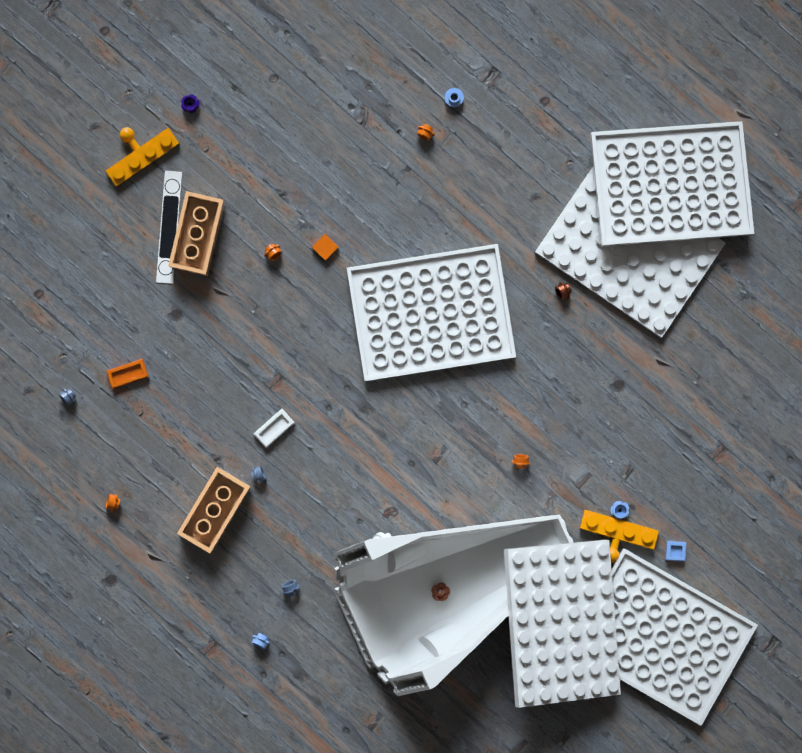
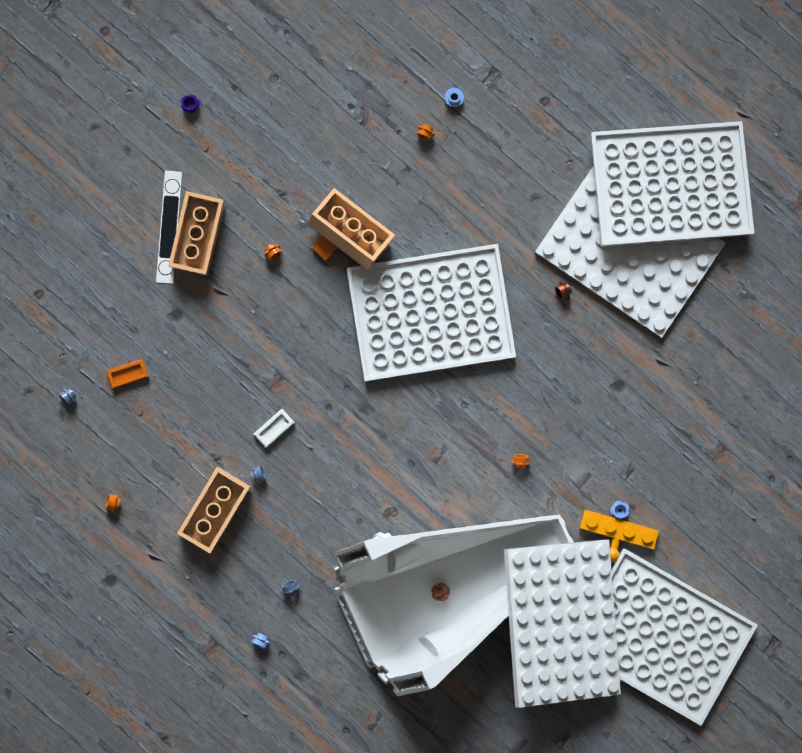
(141, 155): light orange plate -> none
(350, 229): none -> light nougat brick
(675, 551): light blue tile -> none

